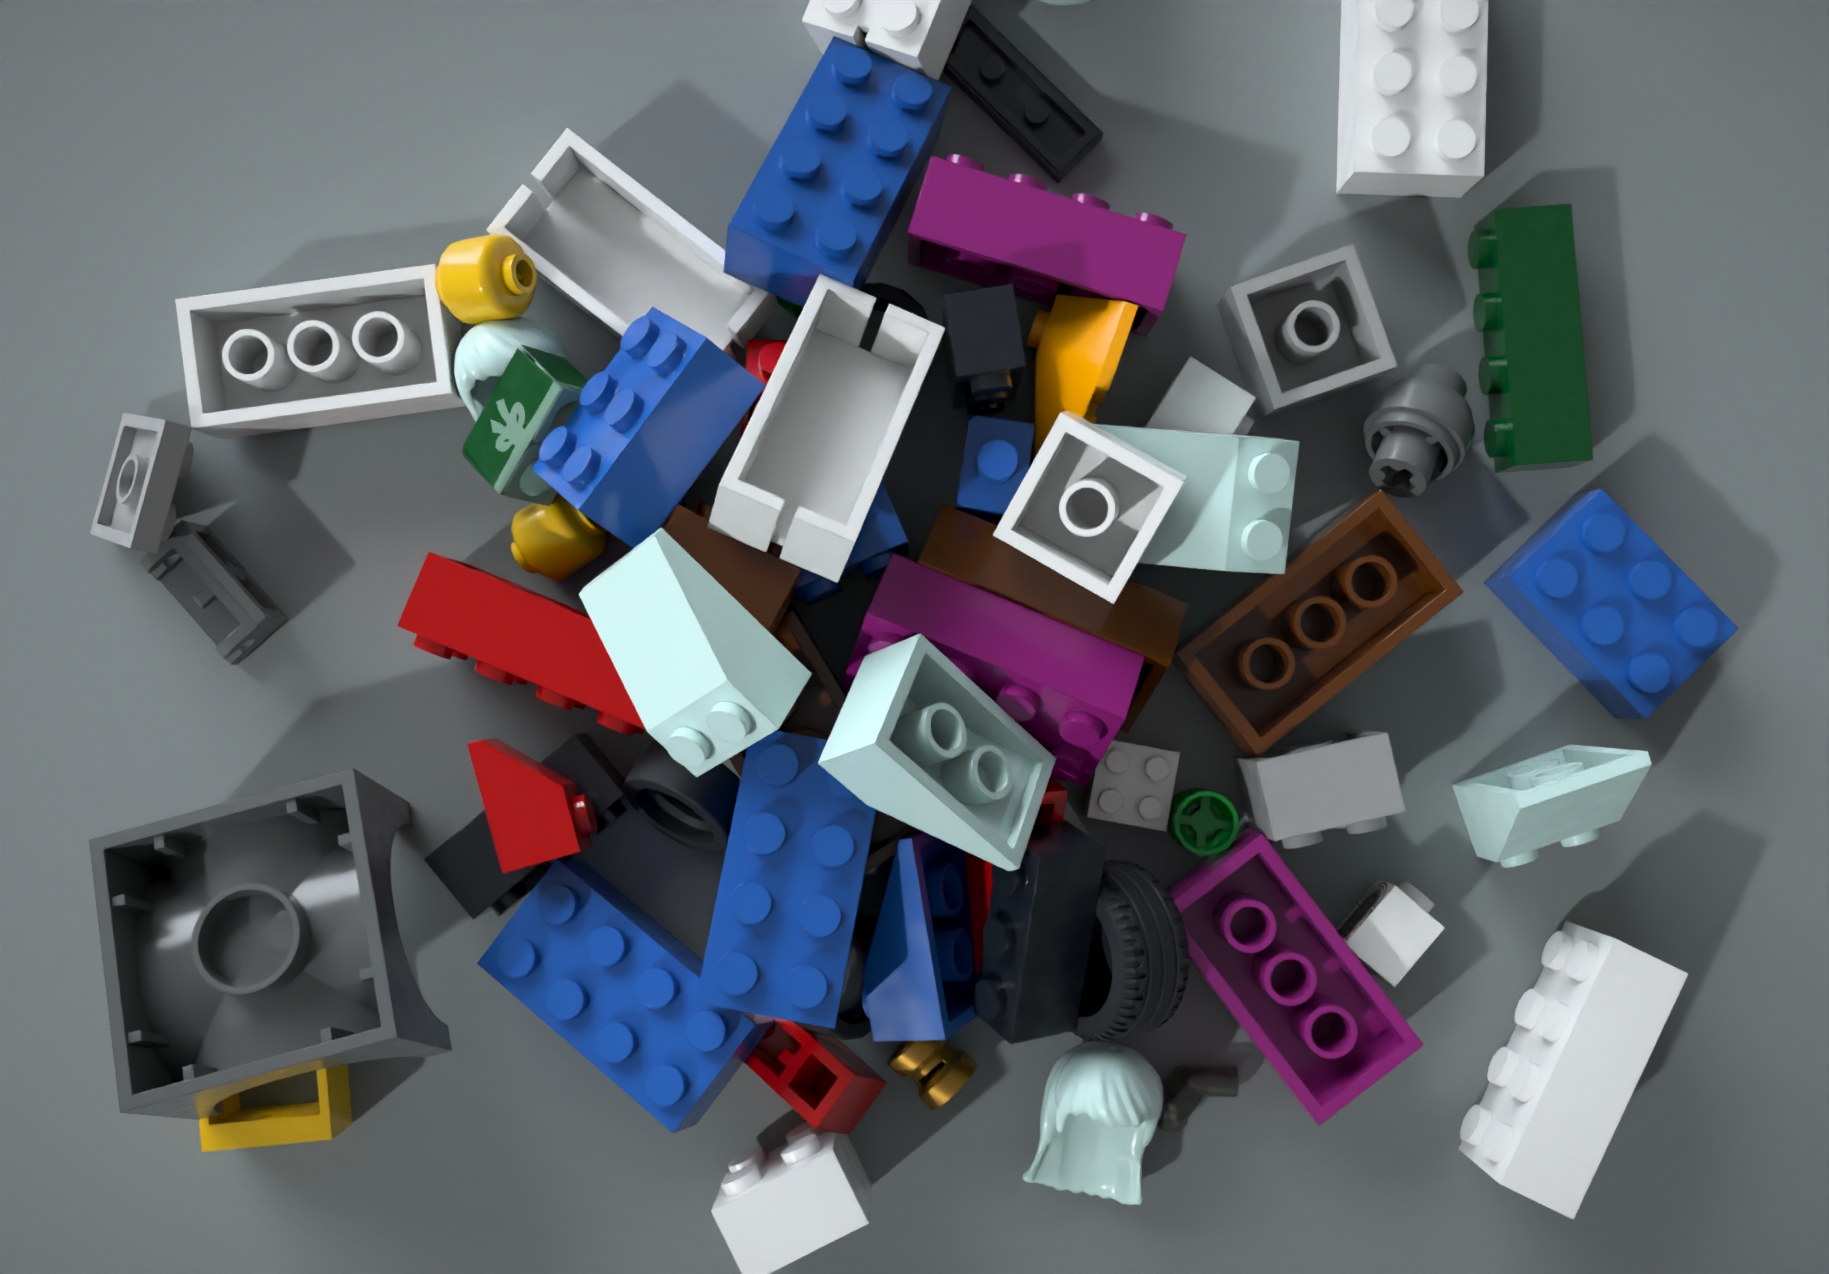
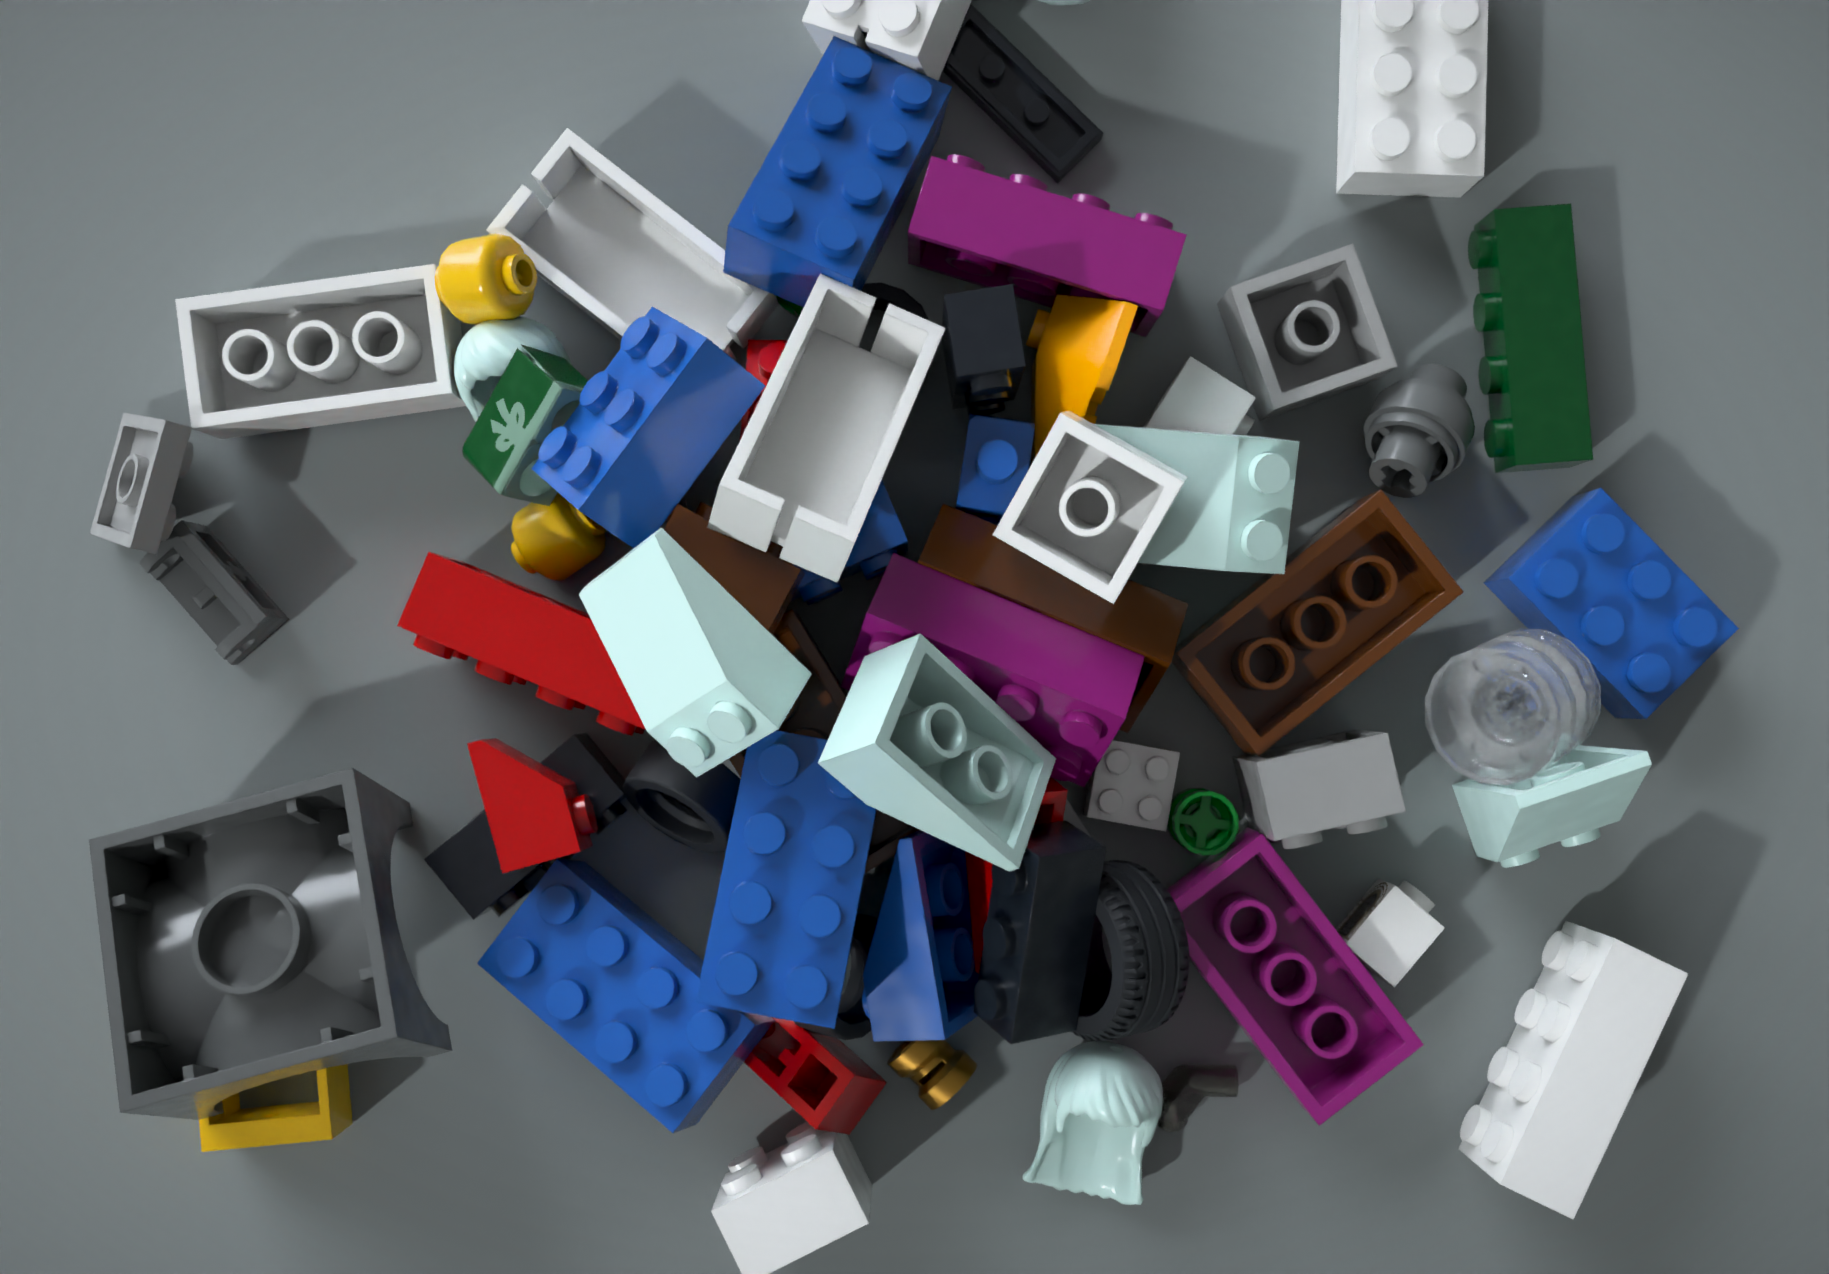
(1480, 713): none -> clear wheel

